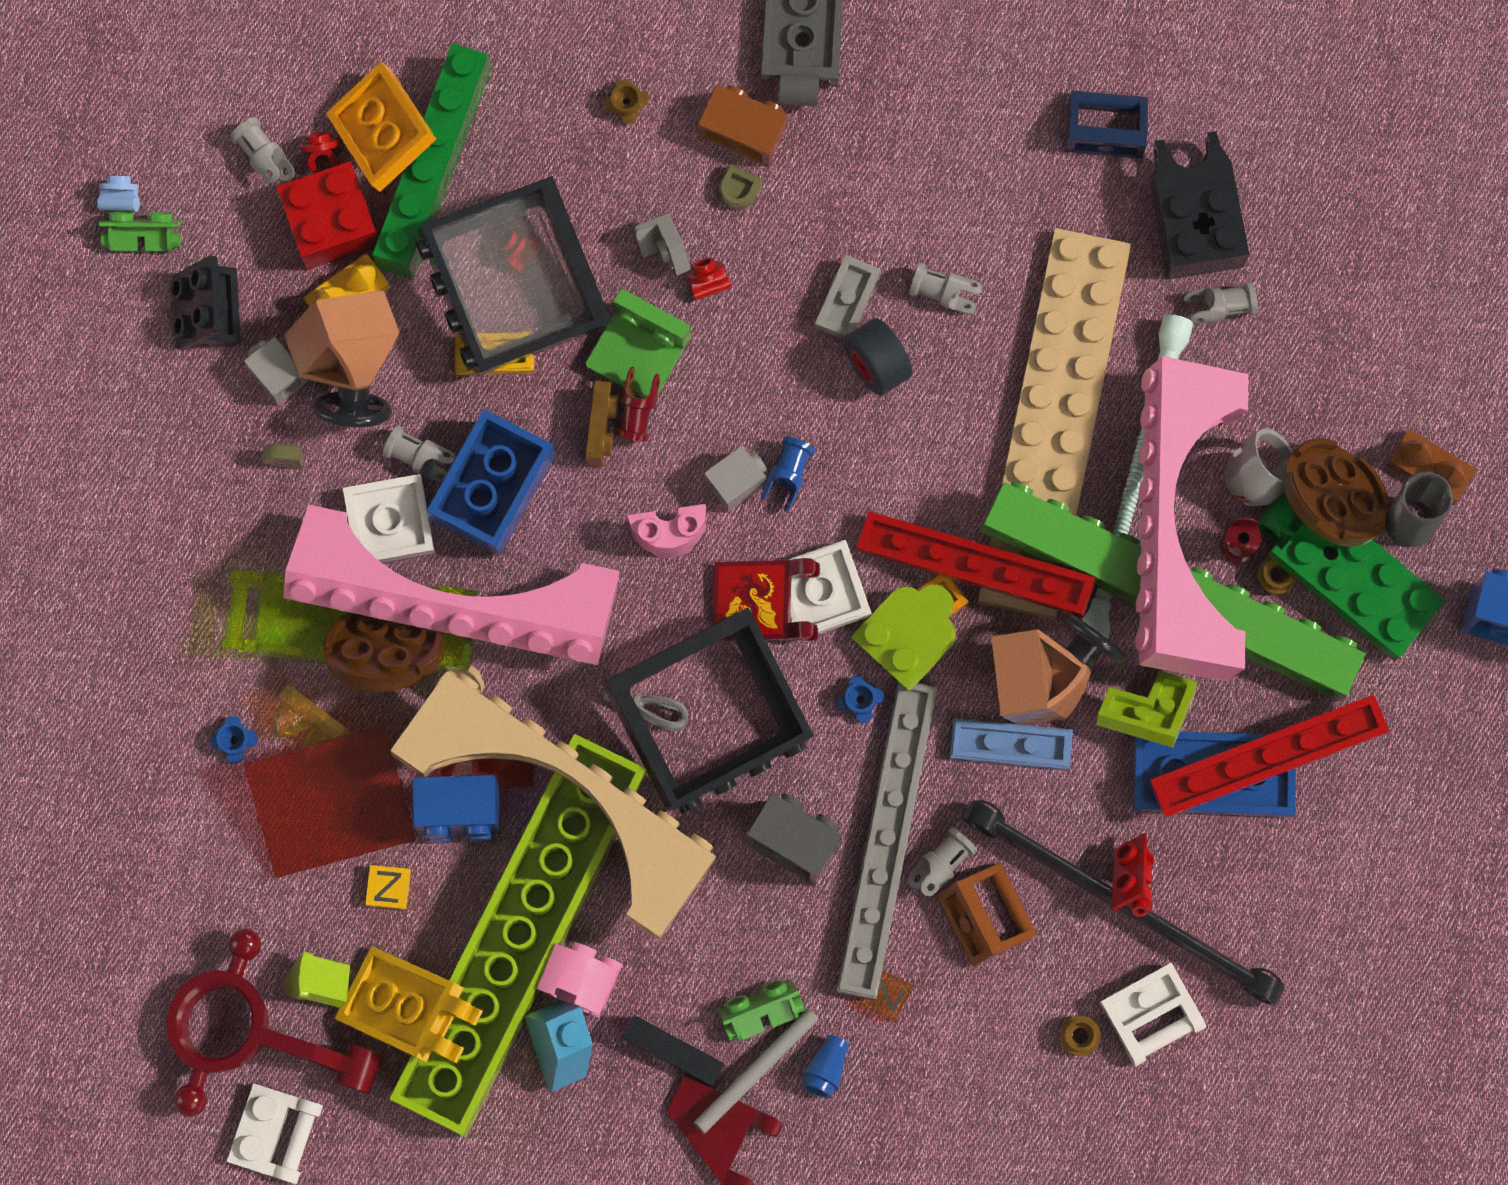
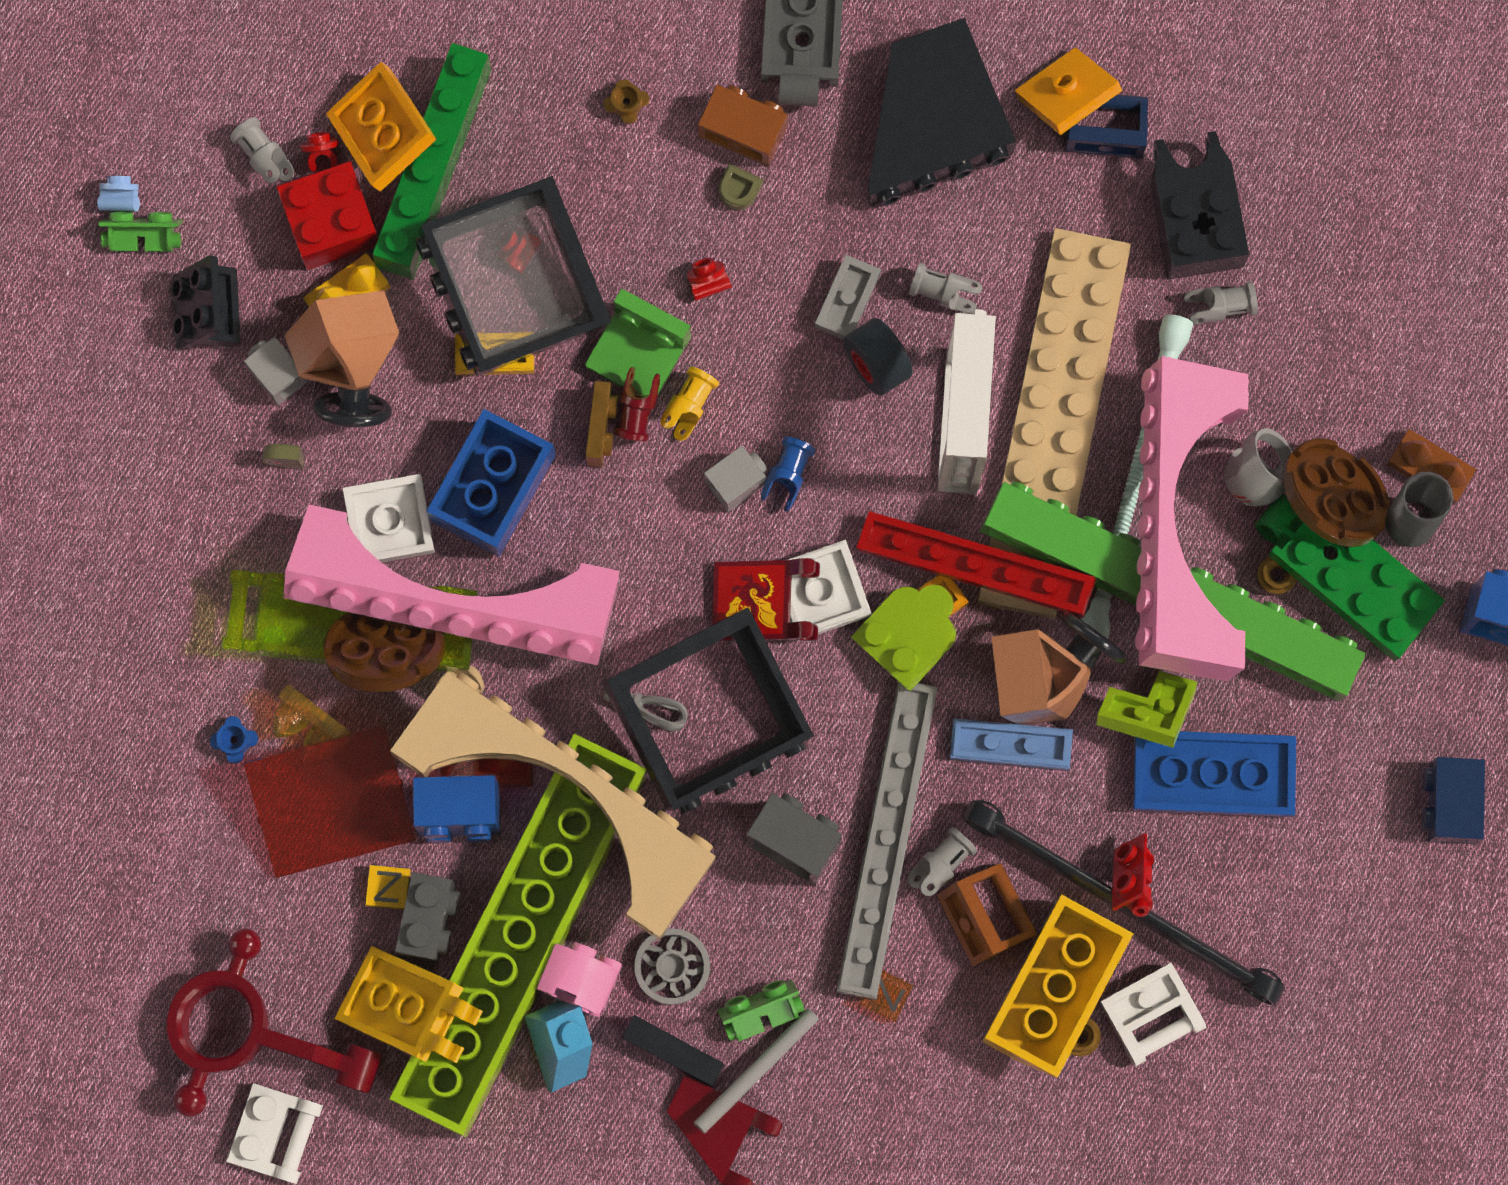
(318, 980): lime tile -> none
(418, 454): light grey piece -> none
(426, 918): none -> dark grey brick
(662, 237): light grey bracket -> none
(670, 537): bright pink cylinder -> none
(672, 967): none -> light grey wheel
(688, 403): none -> yellow piece
(825, 1069): blue cone -> none
(871, 696): blue plate -> none
(936, 115): none -> black slope
(966, 402): none -> white window
(1057, 987): none -> yellow slope
(1068, 90): none -> light orange plate
(1234, 550): dark red piece -> none
(1269, 756): red plate -> none
(1455, 800): none -> dark blue brick

